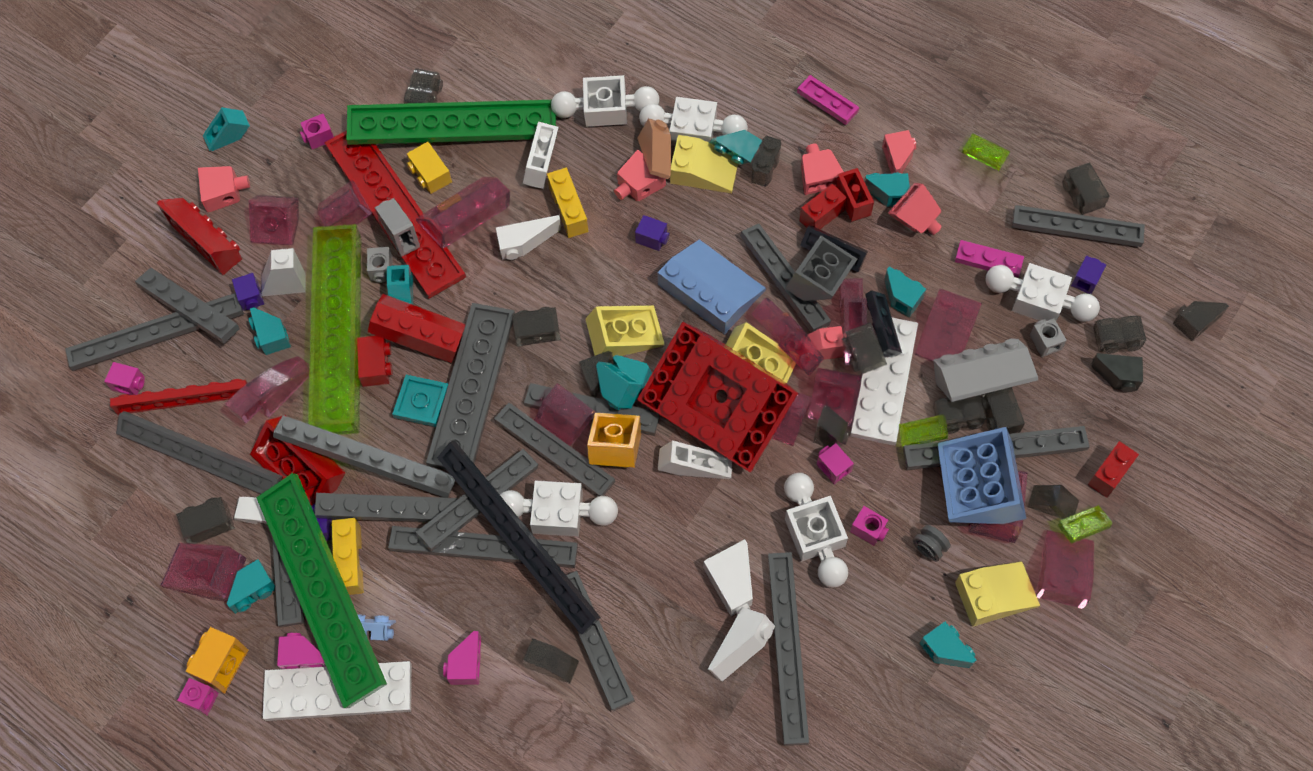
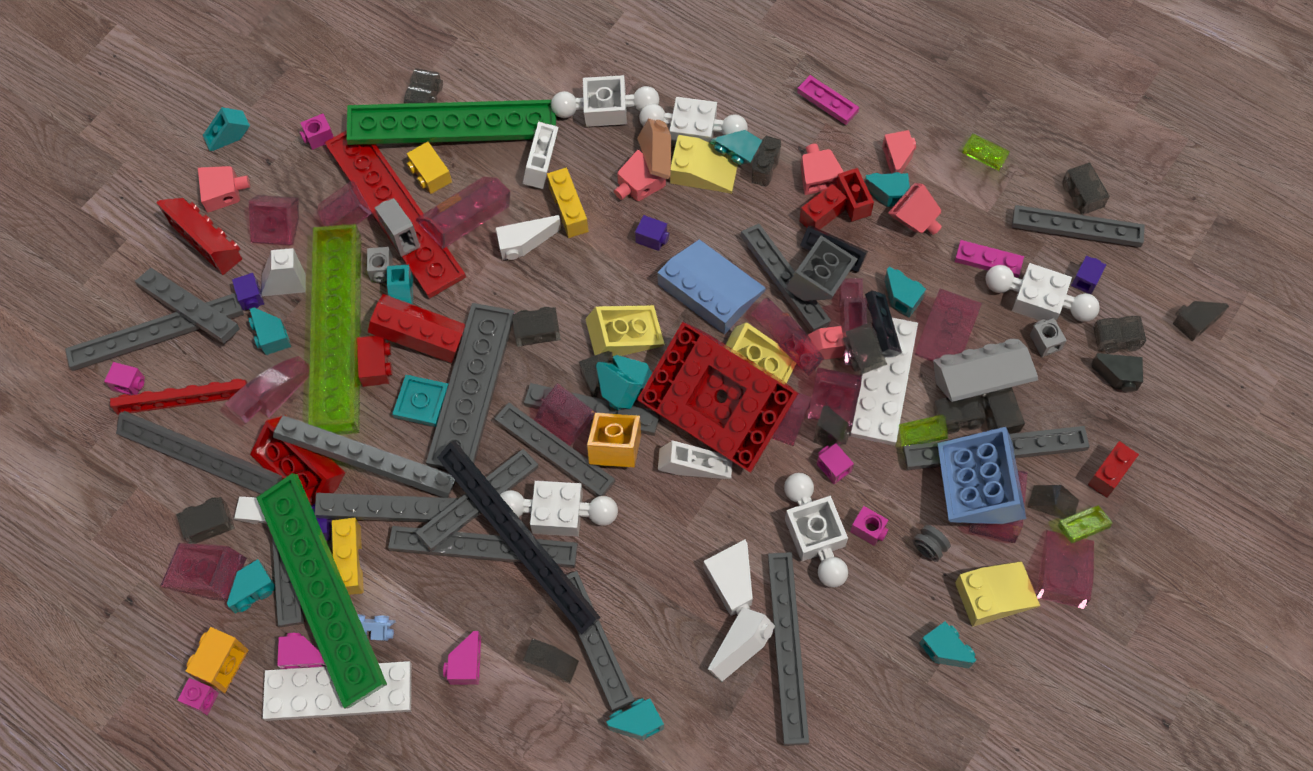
(637, 722): none -> teal slope

